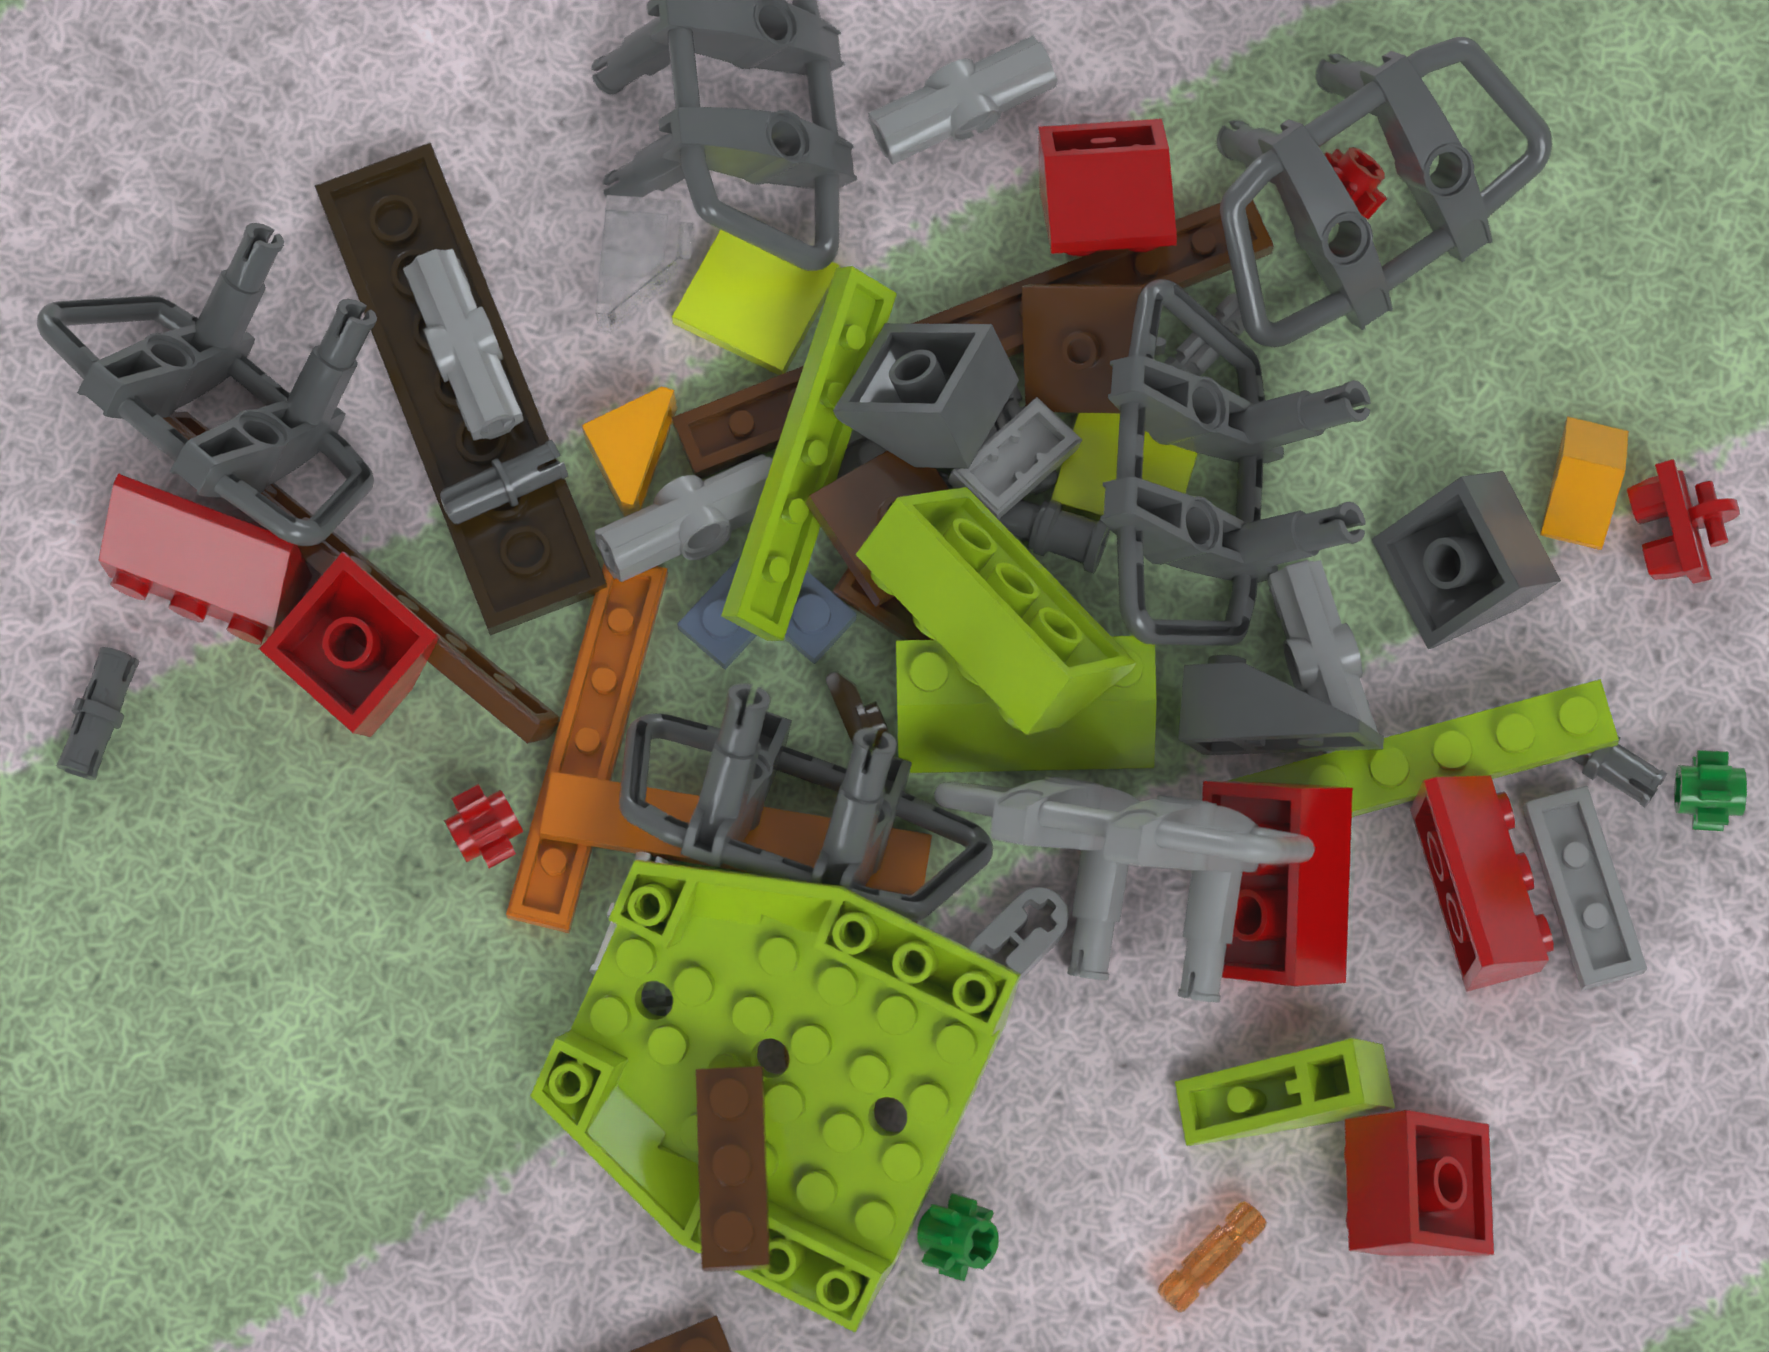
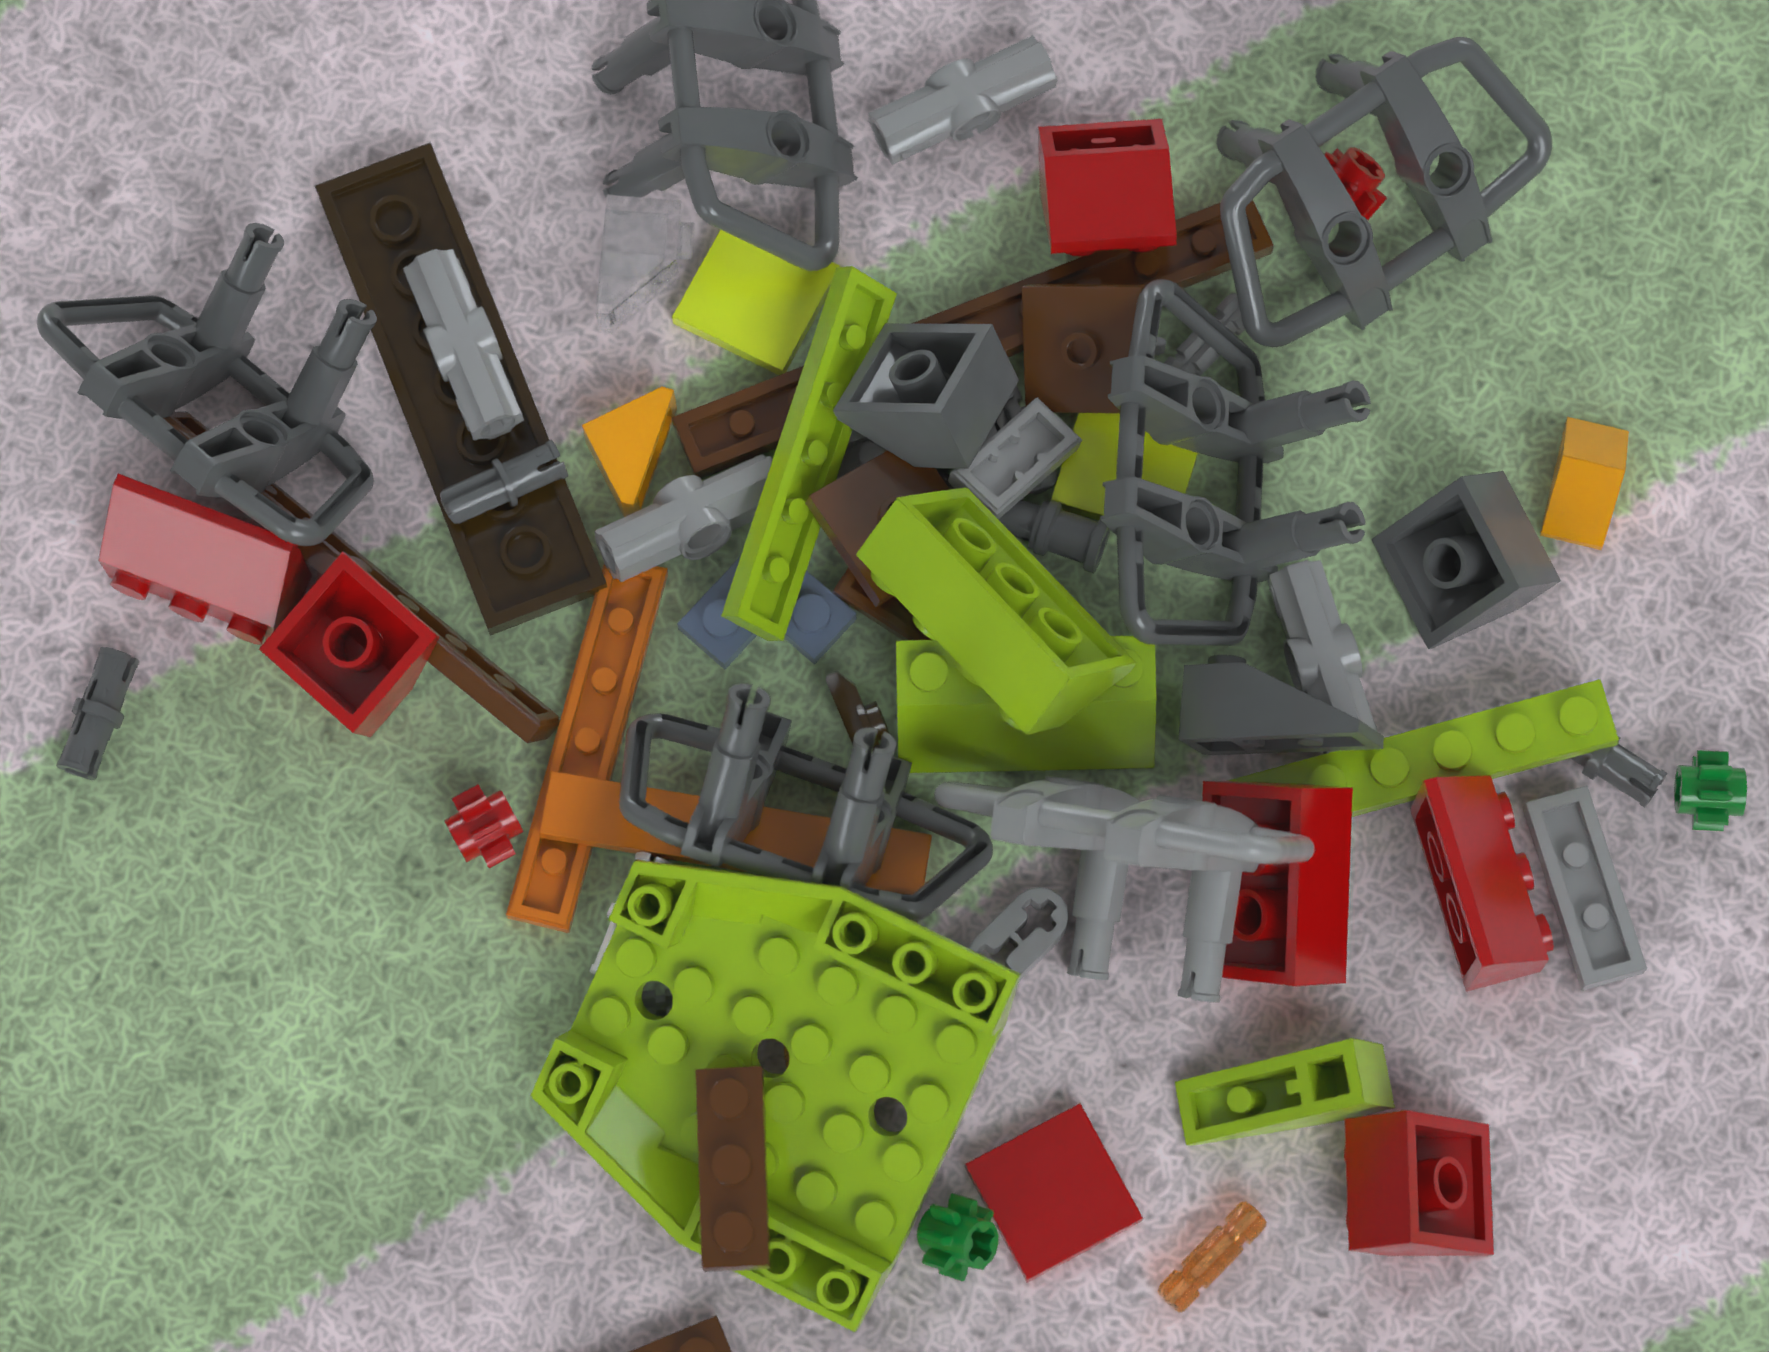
(1053, 1192): none -> red tile
(1670, 497): red hips -> none

